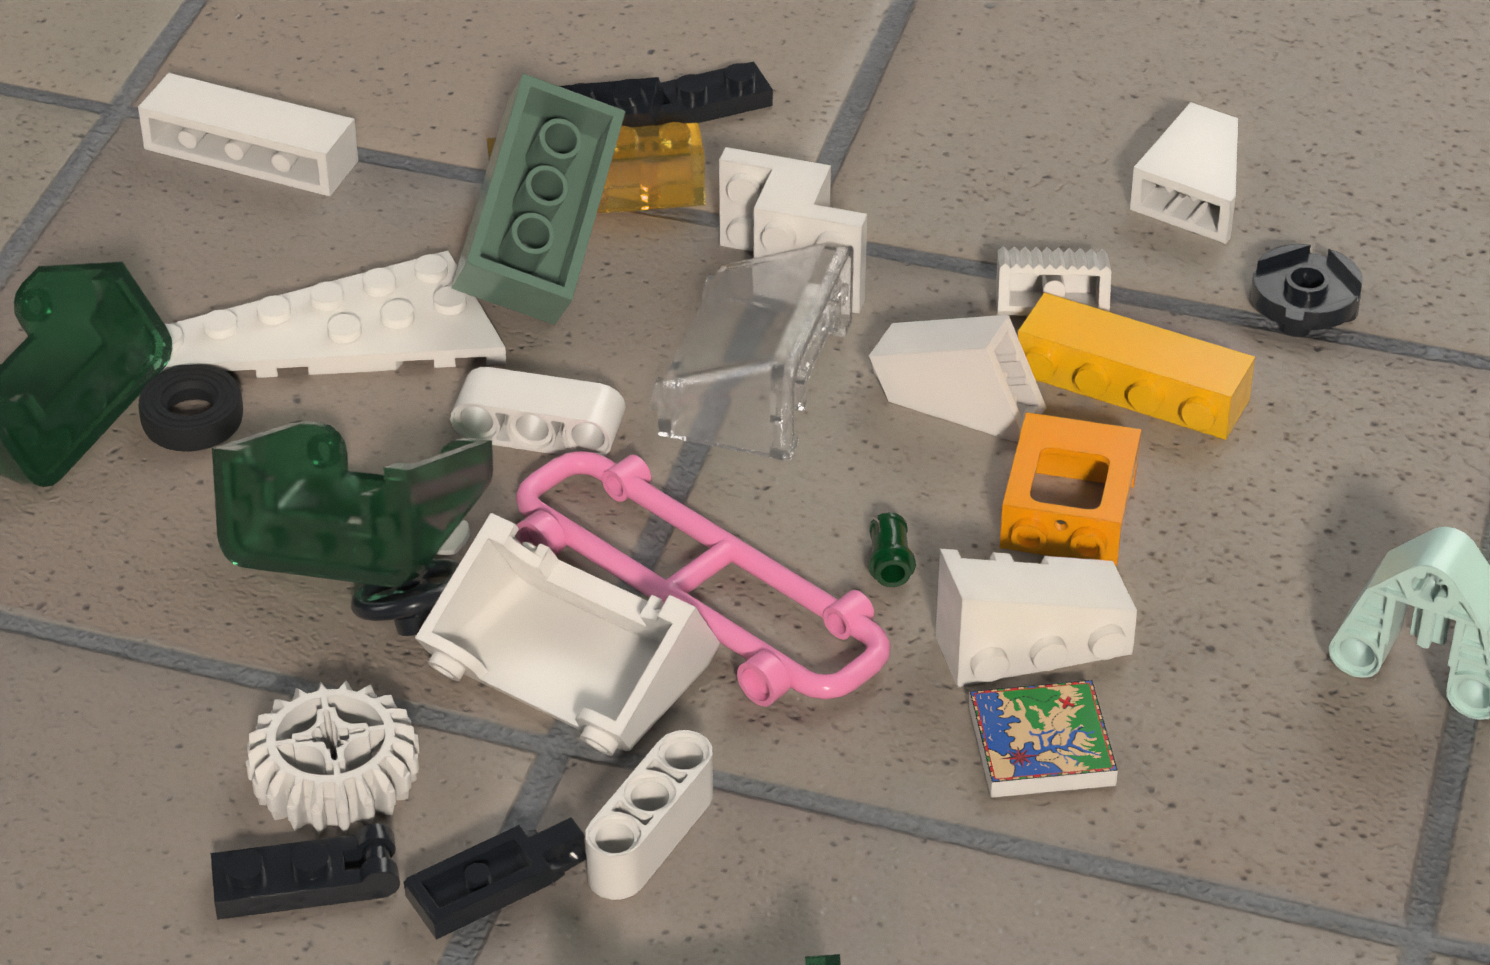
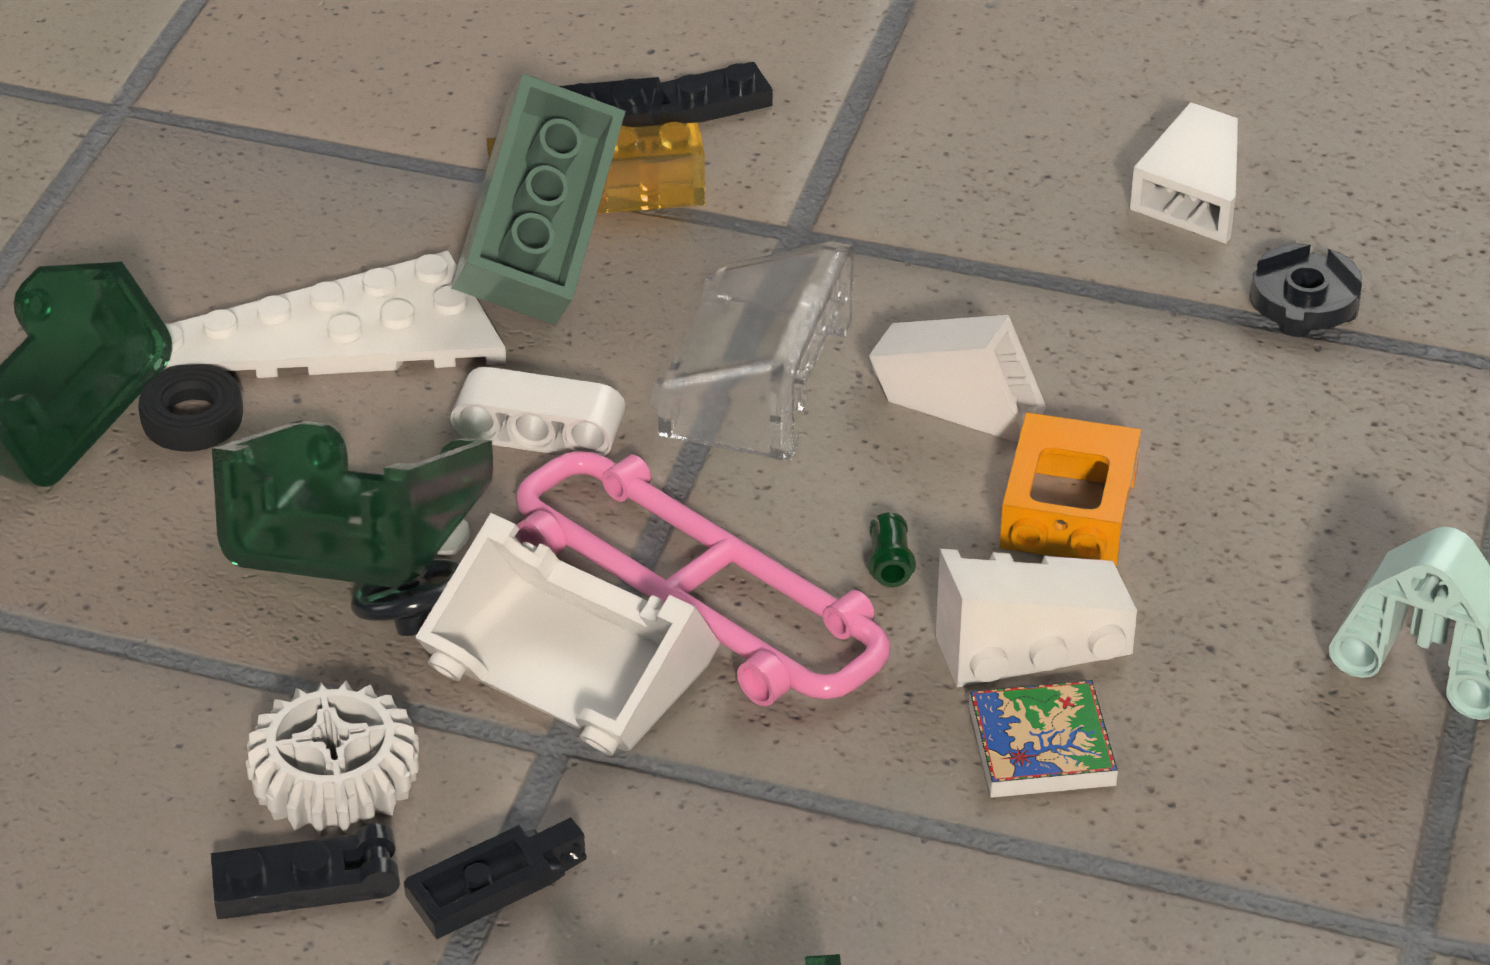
(249, 134): white brick -> none
(649, 814): white beam -> none
(785, 205): white bracket -> none
(1070, 275): white brick -> none
(1137, 365): yellow brick -> none

